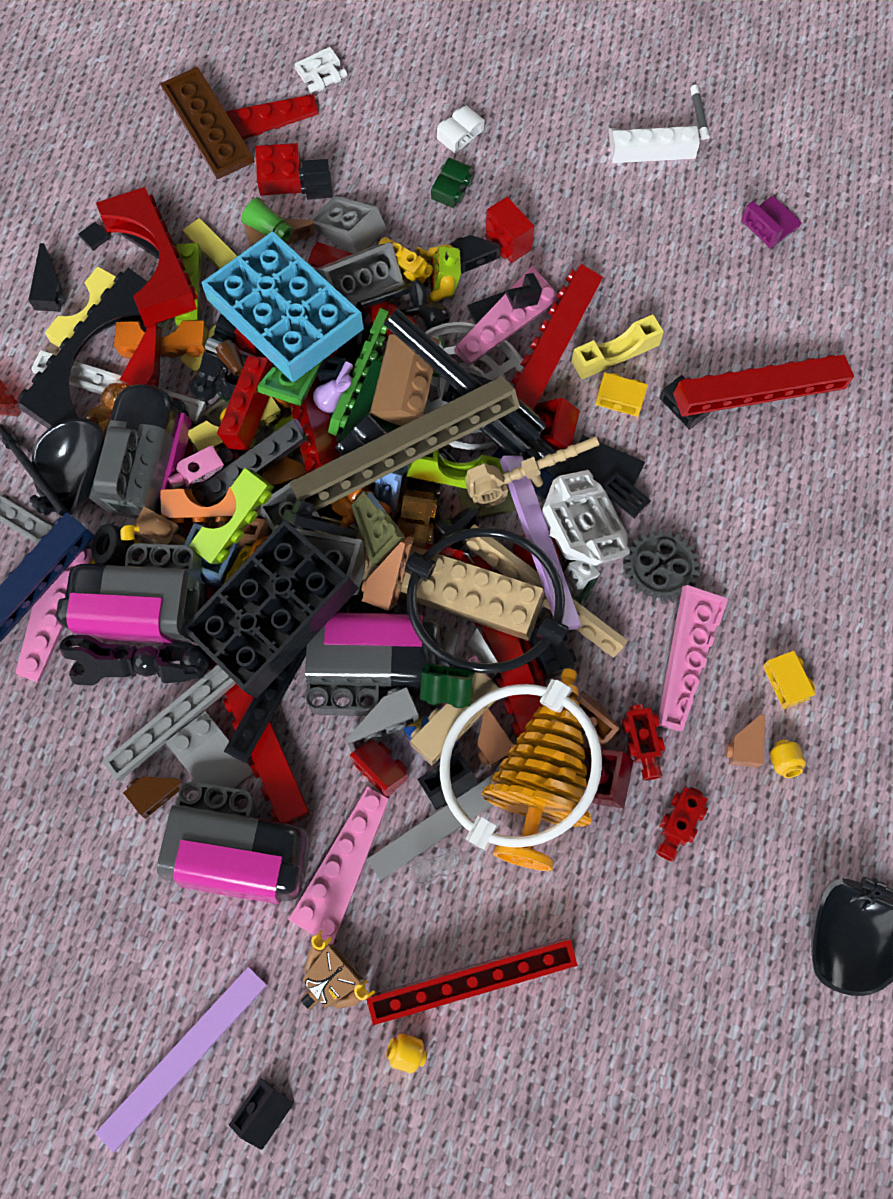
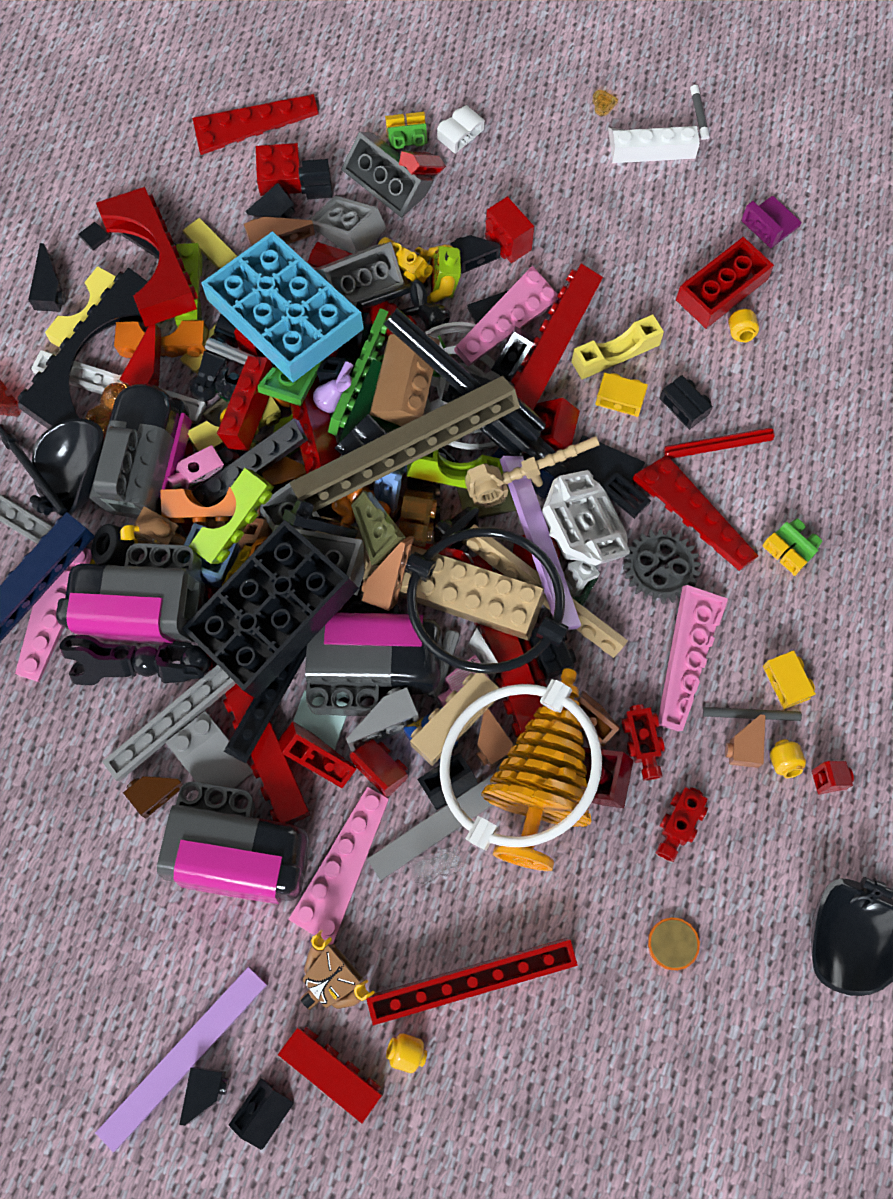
(202, 1092): none -> black slope
(207, 123): reddish brown plate -> none
(230, 356): reddish brown cone -> none
(264, 220): bright green plant -> none
(274, 203): none -> black slope
(315, 755): none -> red slope
(317, 65): white plate -> none
(325, 727): none -> light aqua tile
(330, 1074): none -> red brick
(378, 170): none -> dark grey slope
(405, 135): none -> bright green hips
(421, 163): none -> piece
(447, 685): dark green brick -> none
(451, 183): dark green brick -> none
(513, 353): none -> black slope
(527, 294): black panel -> none
(603, 102): none -> clear yellow tile
(673, 944): none -> pearl gold tile
(680, 495): none -> red wing
(719, 443): none -> red axle
(724, 282): none -> red brick
(743, 325): none -> yellow head
(752, 713): none -> dark grey bar
(762, 384): red brick -> none
(802, 548): none -> hips
(832, 777): none -> red slope

